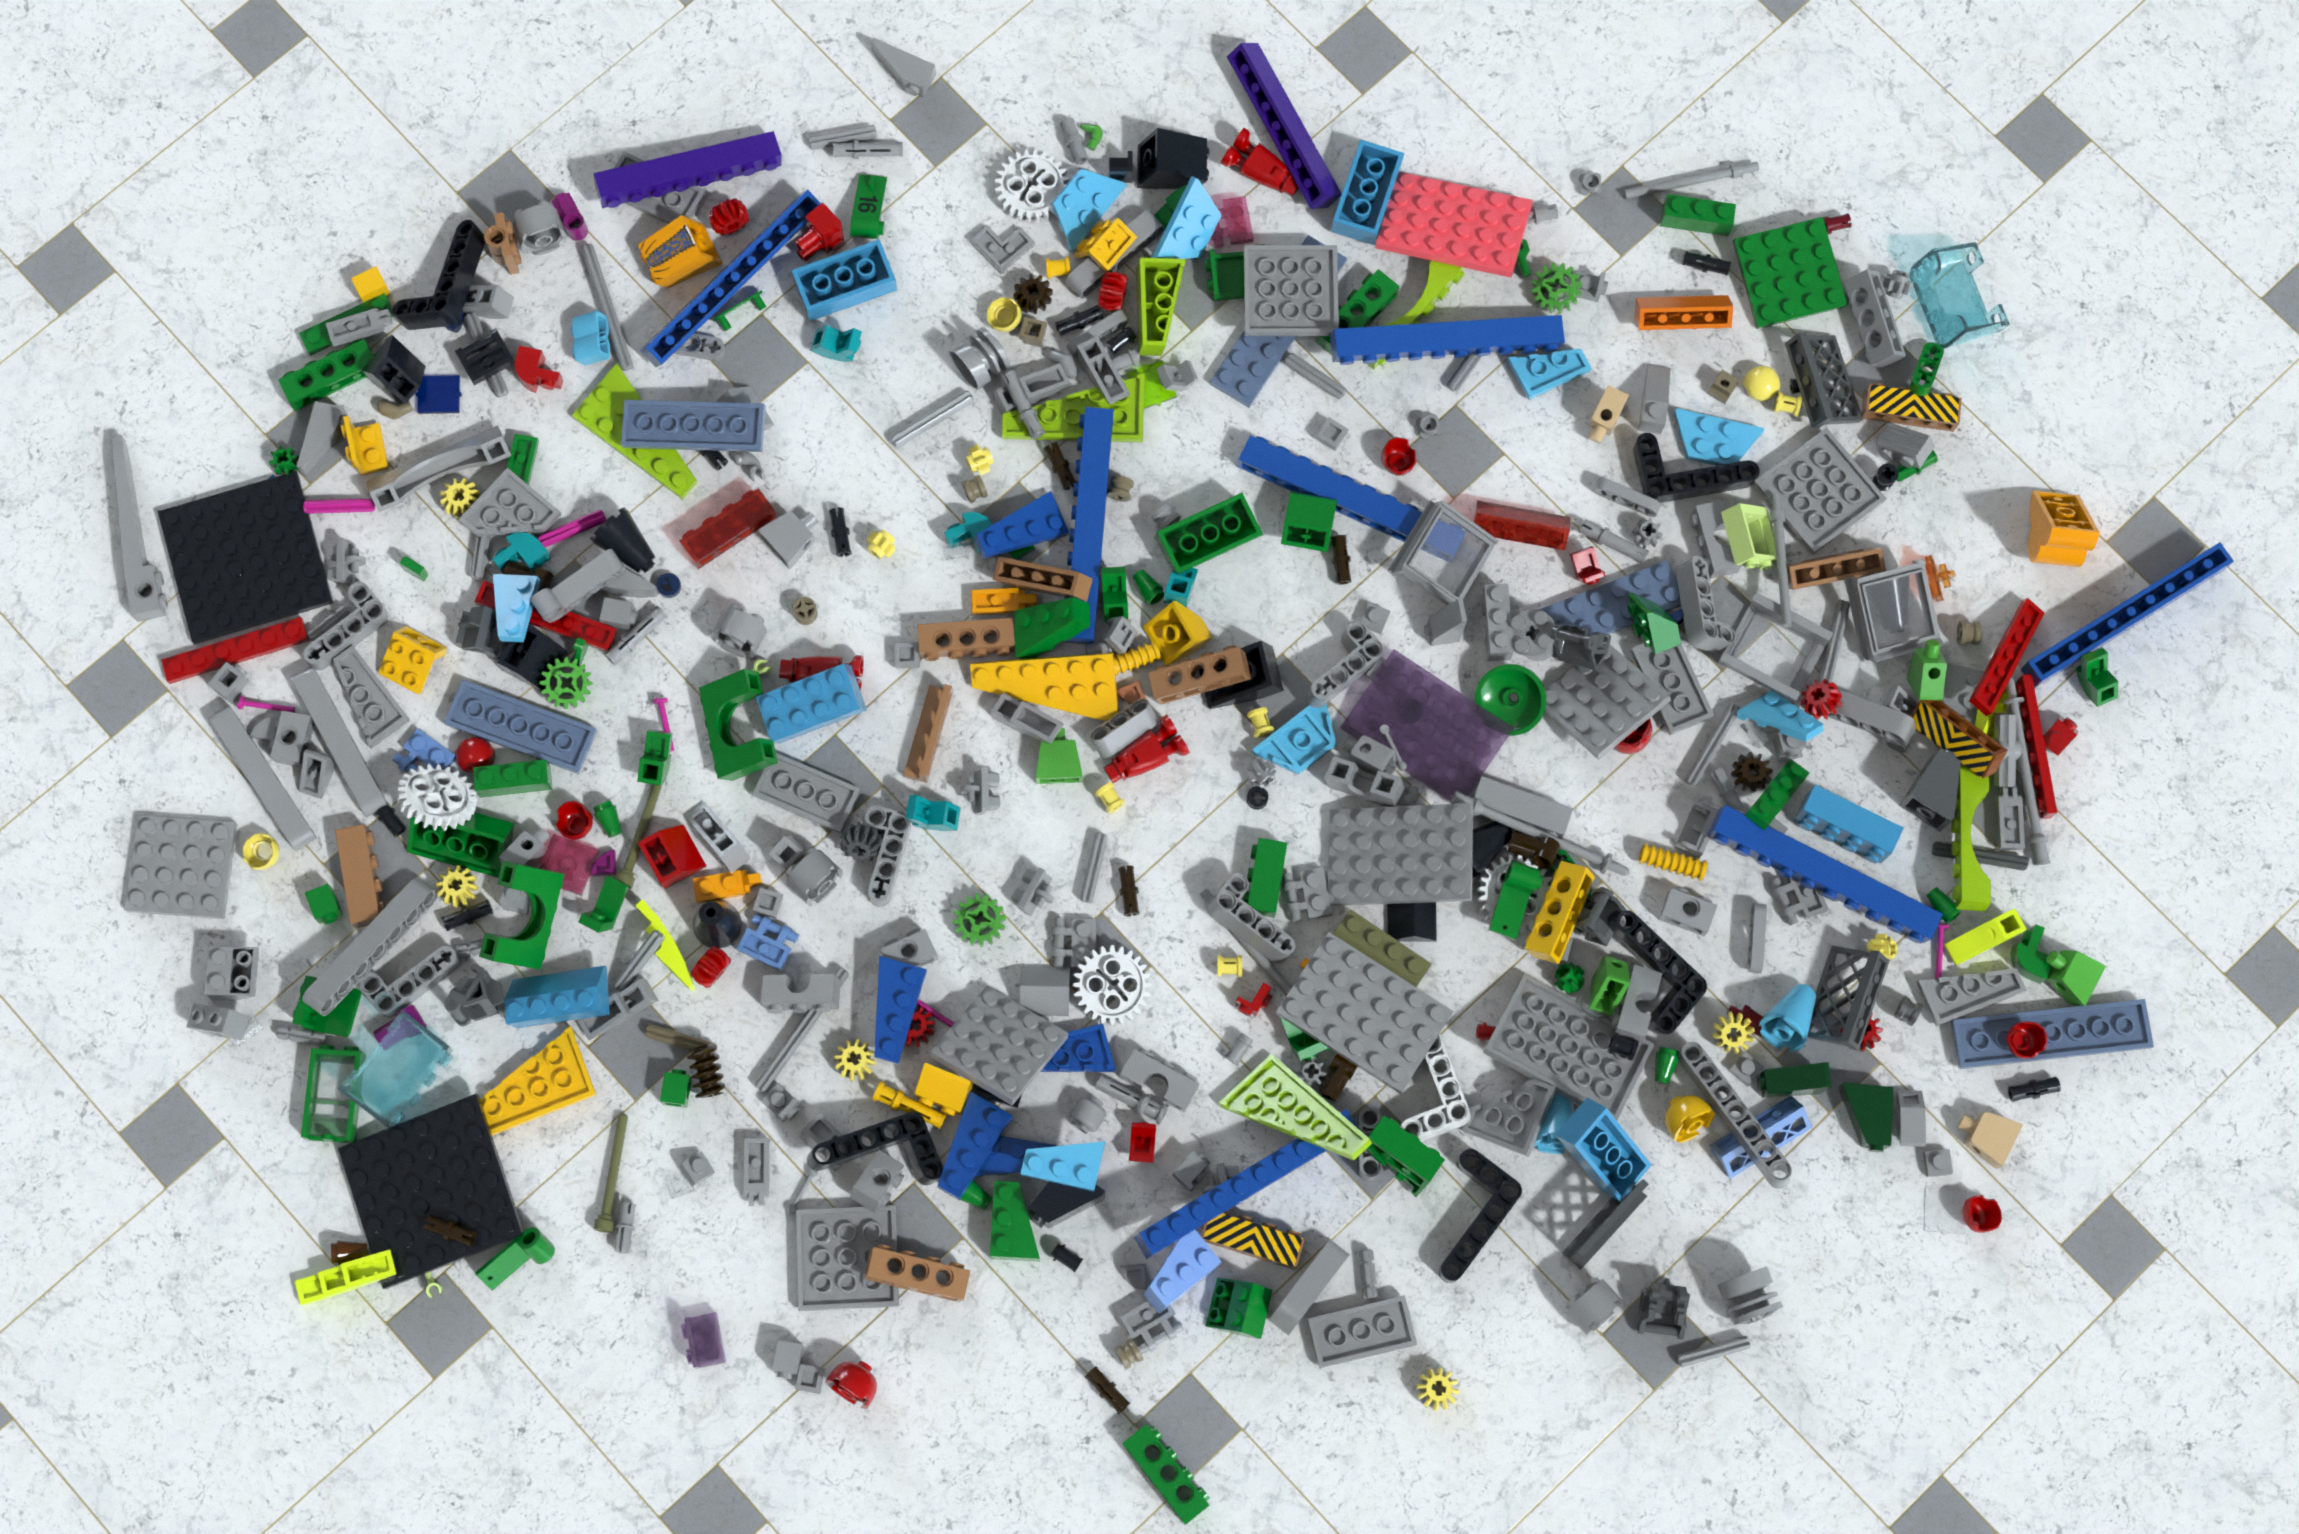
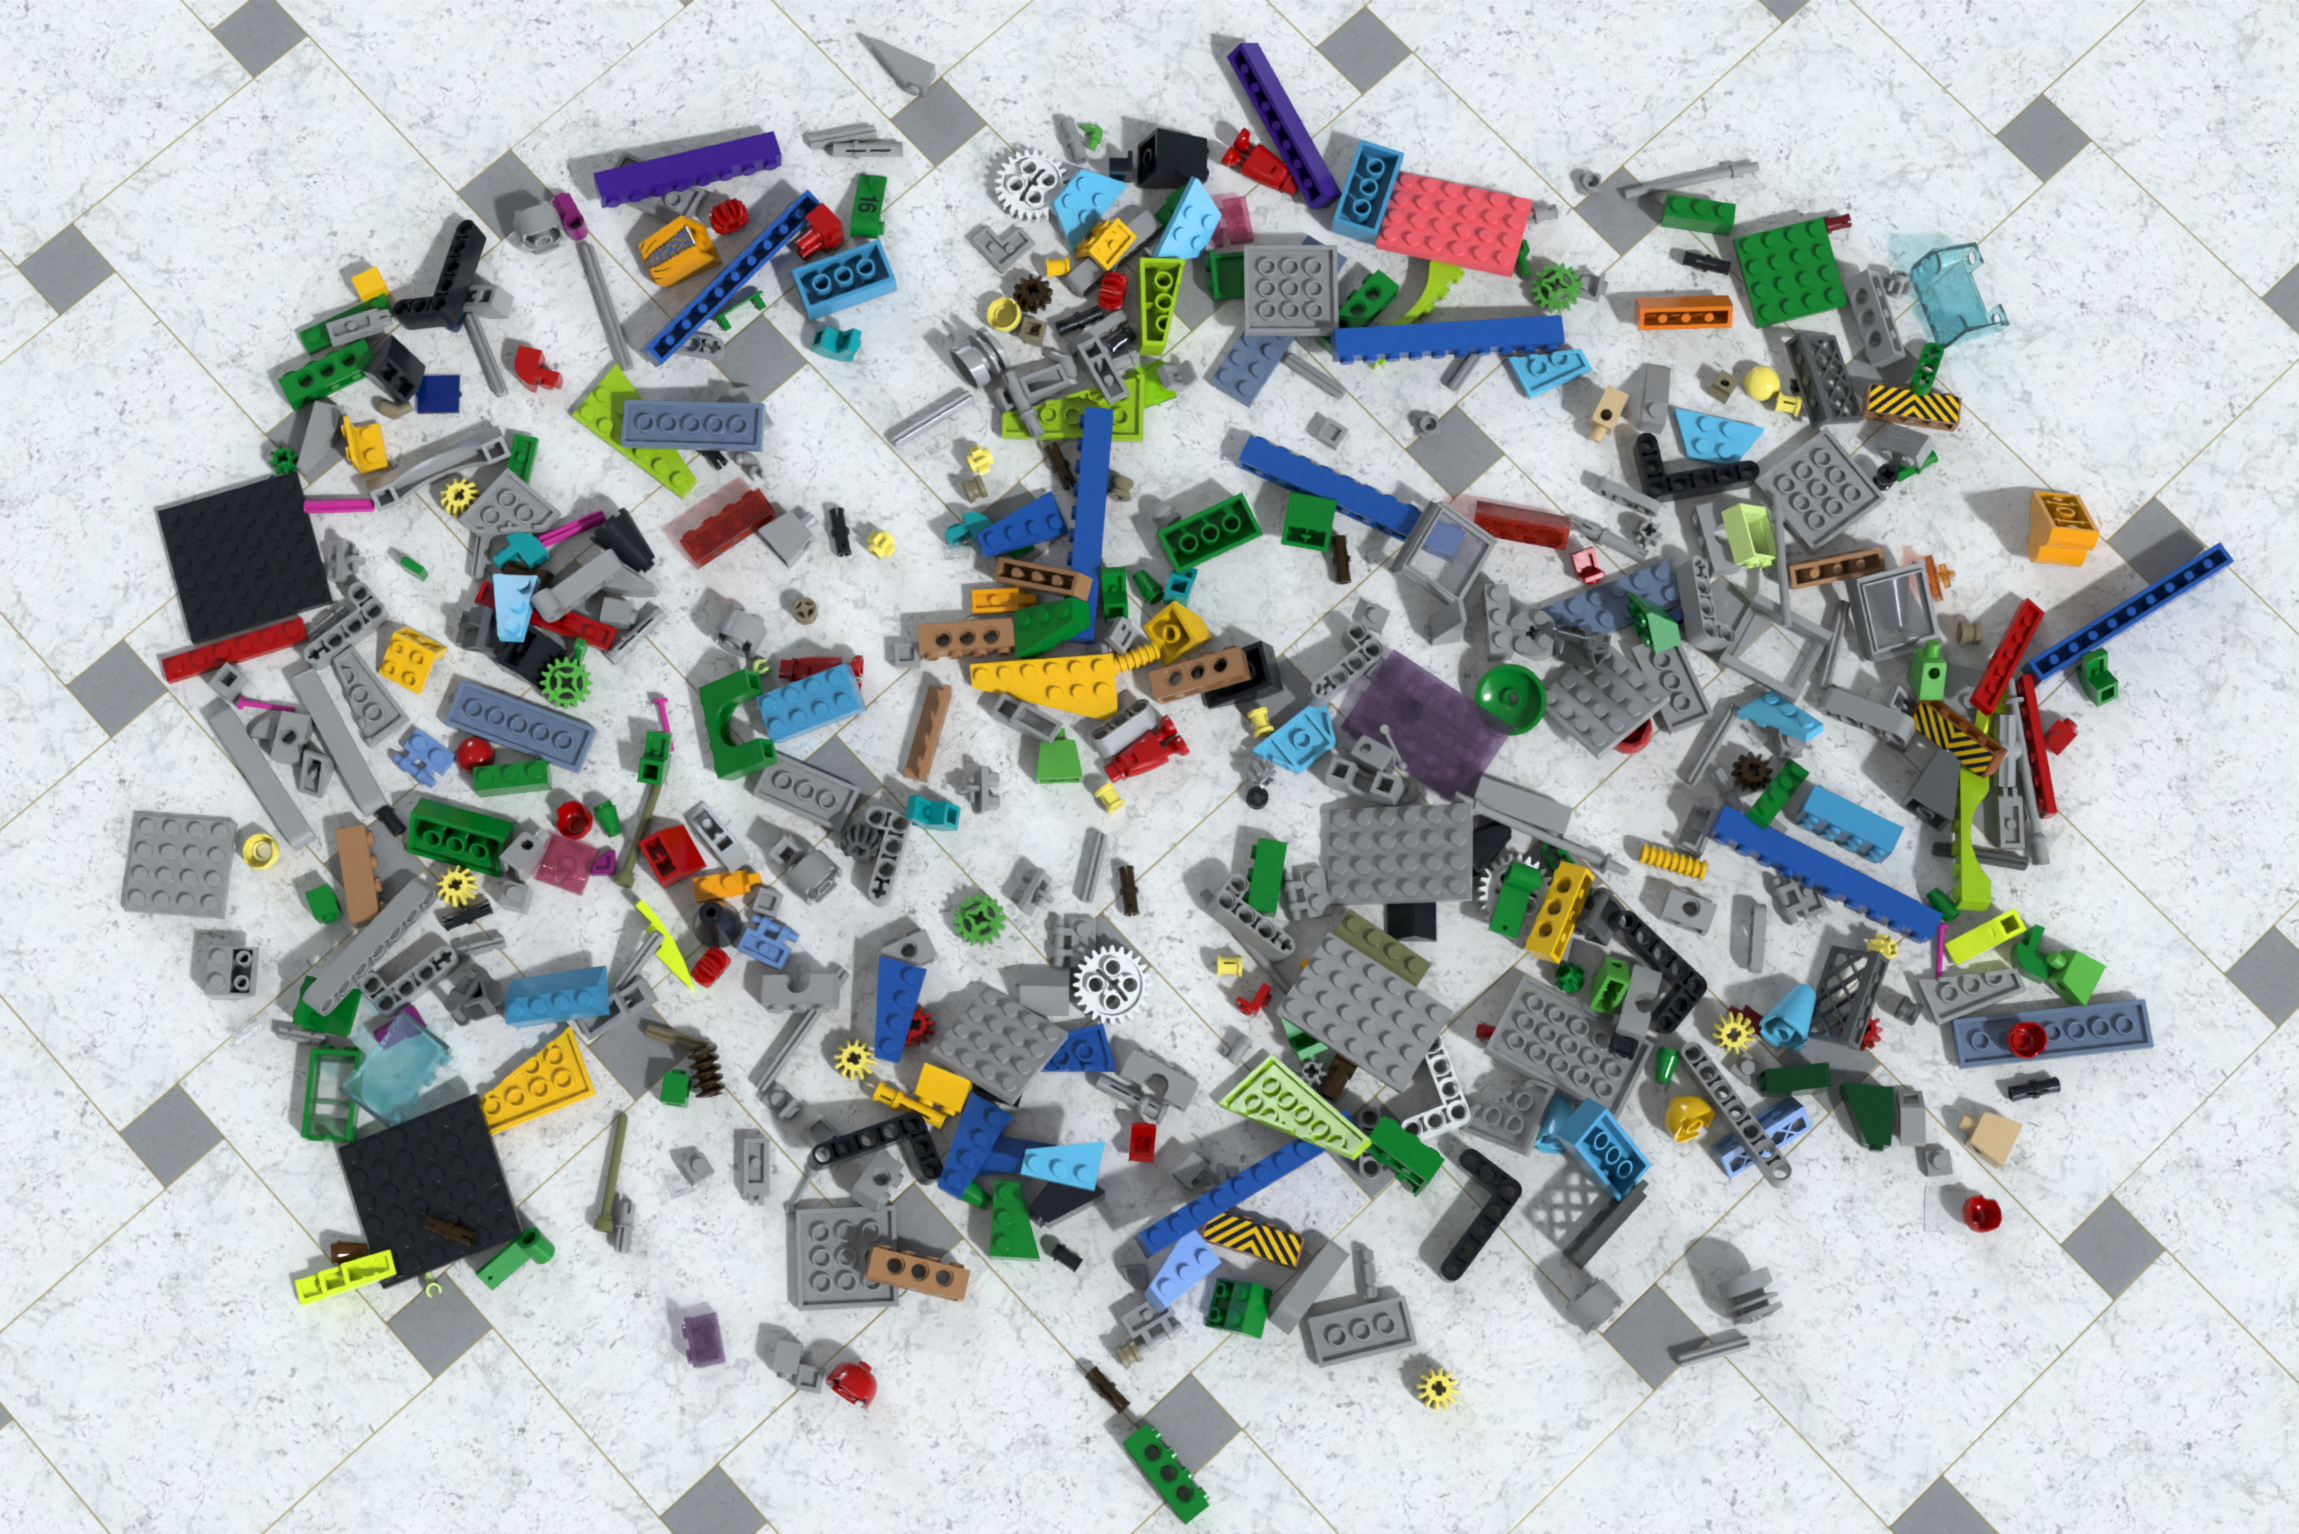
(137, 573): light grey piece -> none
(217, 1021): light grey brick -> none
(436, 797): white gear -> none
(487, 362): black plate -> none
(502, 243): medium nougat plate -> none
(530, 944): green arch -> none
(590, 337): medium azure brick -> none
(606, 907): green bracket -> none
(668, 585): dark blue tile -> none
(939, 1016): dark pink piece -> none
(1088, 1114): light grey head -> none
(1131, 692): nougat tile -> none
(1398, 456): red hair -> none
(1541, 851): dark brown piece -> none
(1666, 1300): dark grey piece -> none
(1821, 699): red gear -> none

